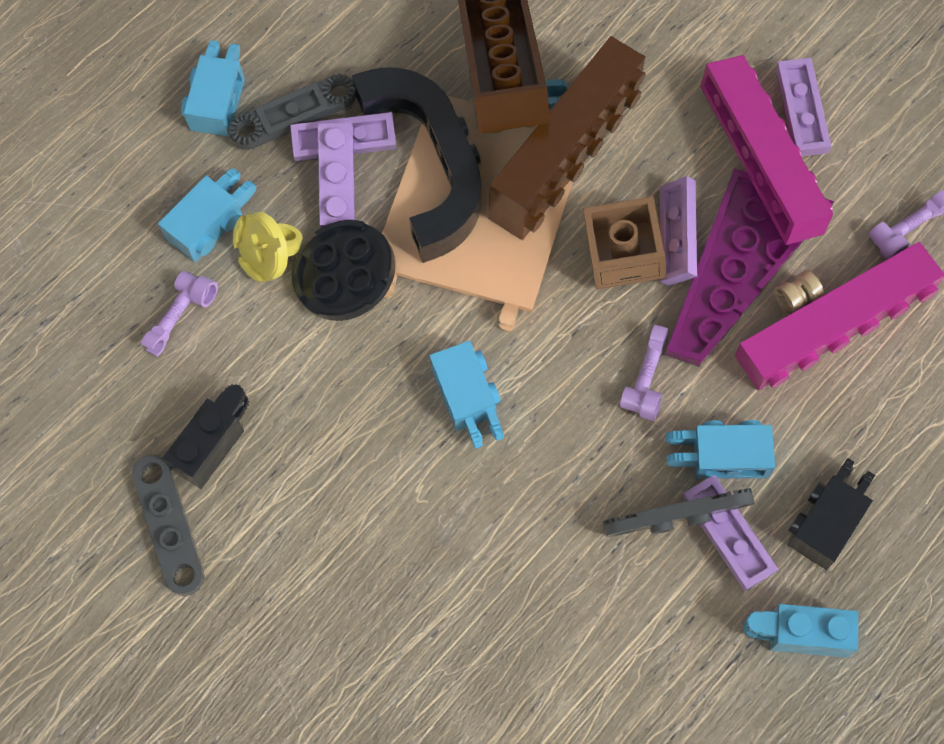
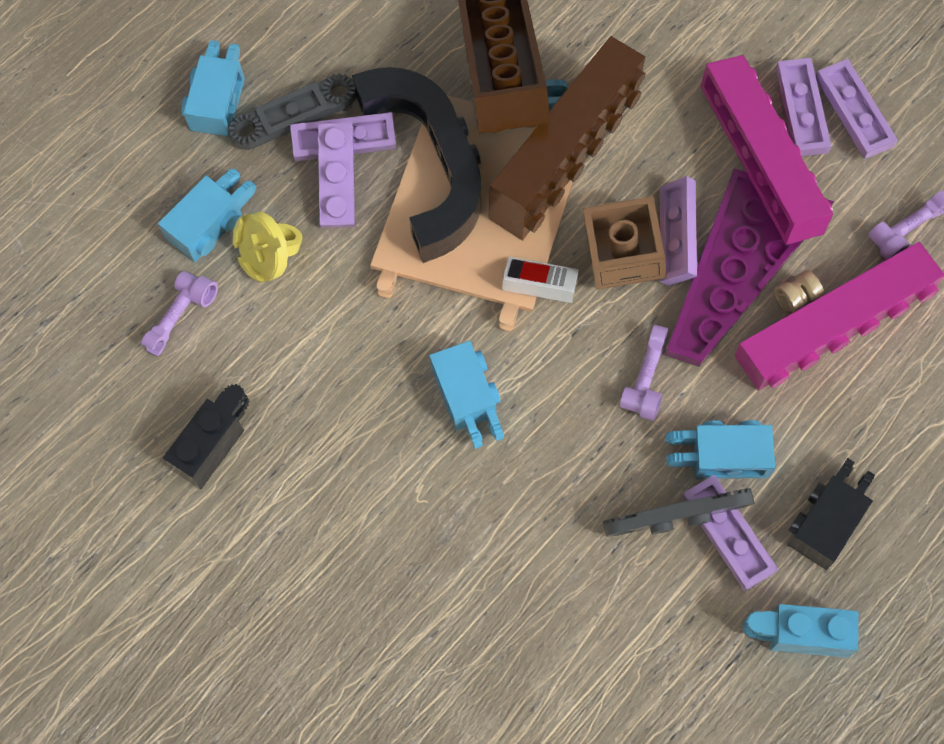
(168, 525): dark grey plate -> none
(343, 270): black tile -> none
(540, 279): none -> slope
(856, 109): none -> lavender plate

